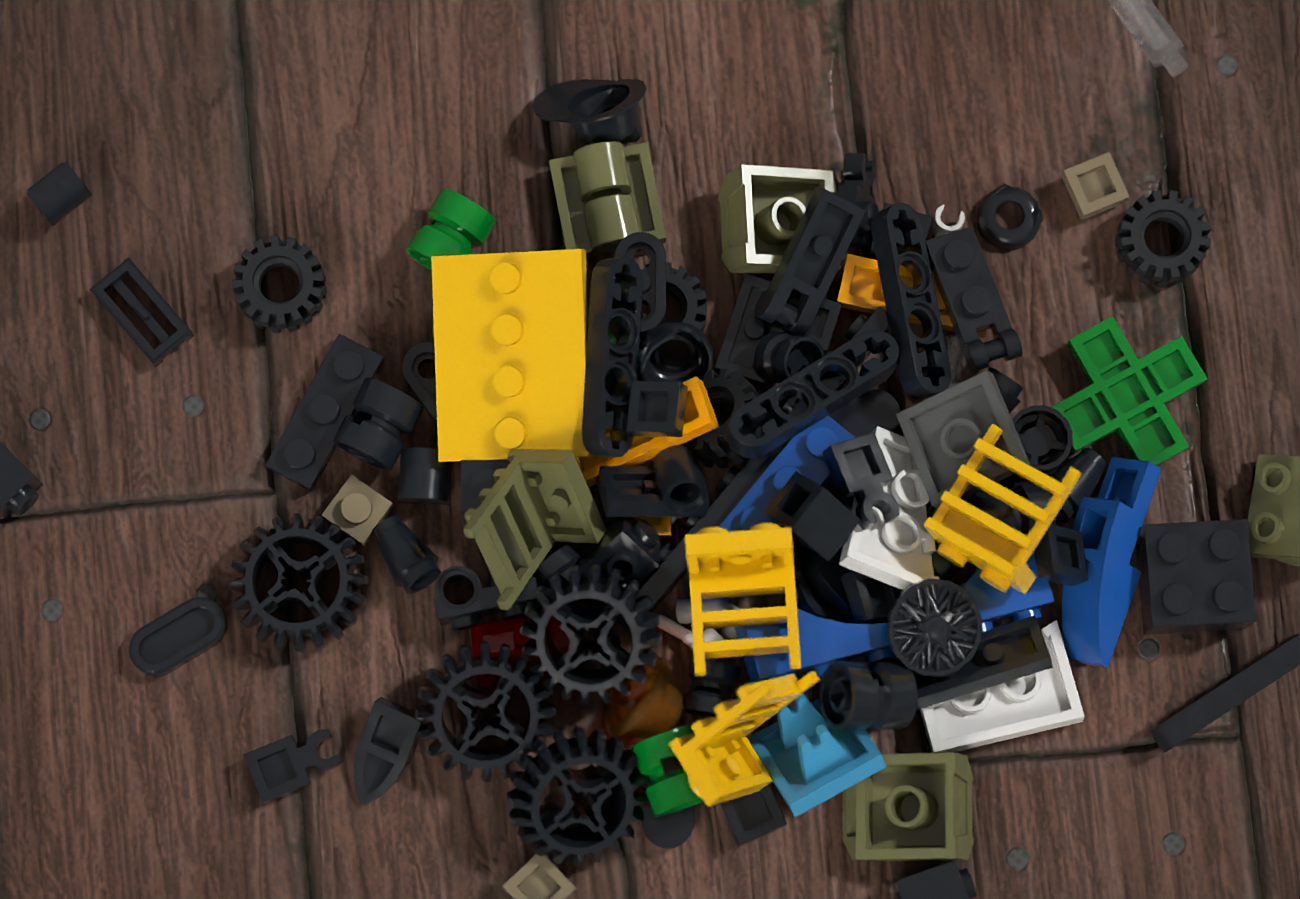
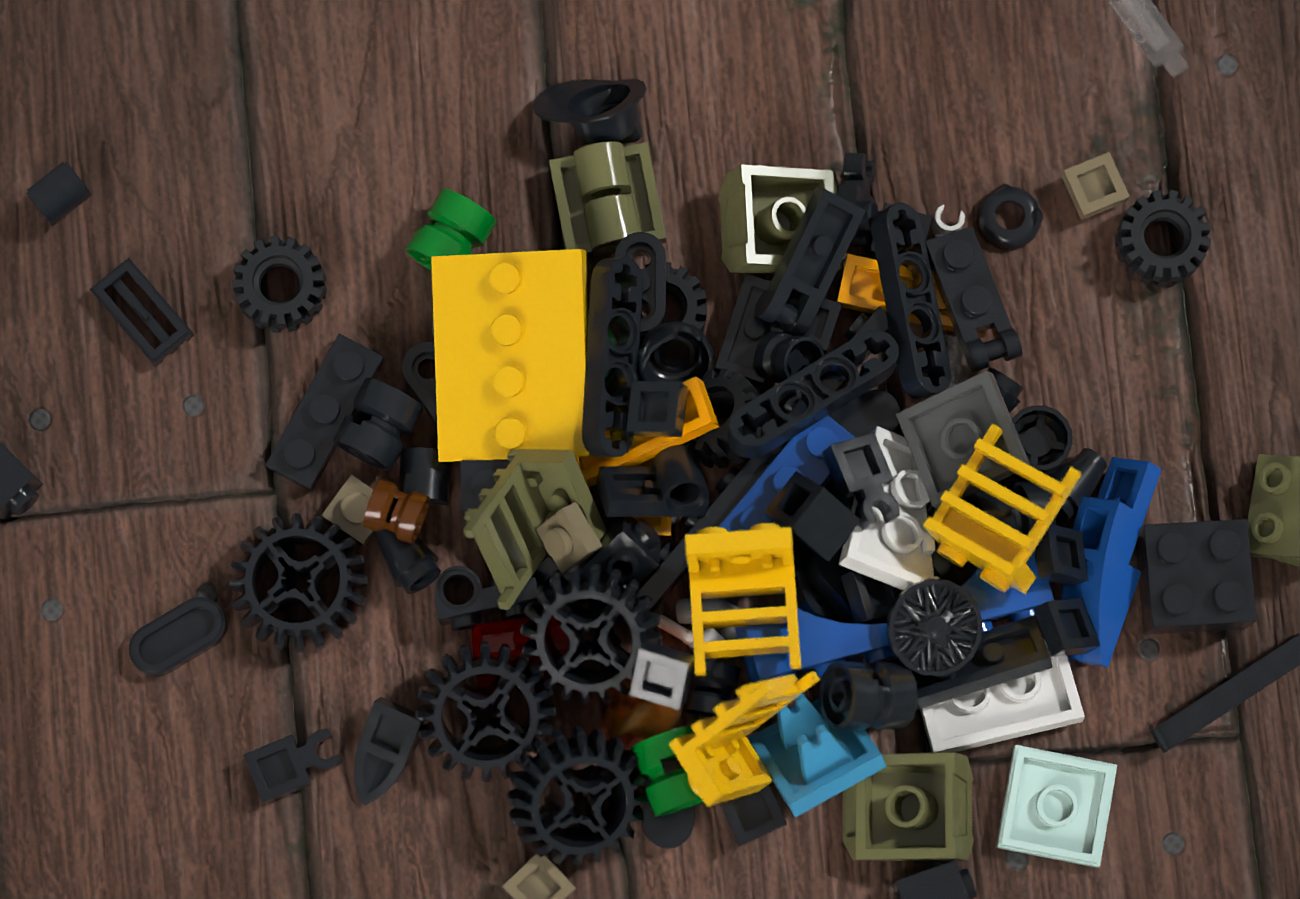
(400, 515): none -> reddish brown wheel
(568, 537): none -> dark tan plate
(662, 675): none -> plate
(1056, 806): none -> light aqua tile
(1066, 627): none -> black plate
(1129, 393): green plate -> none

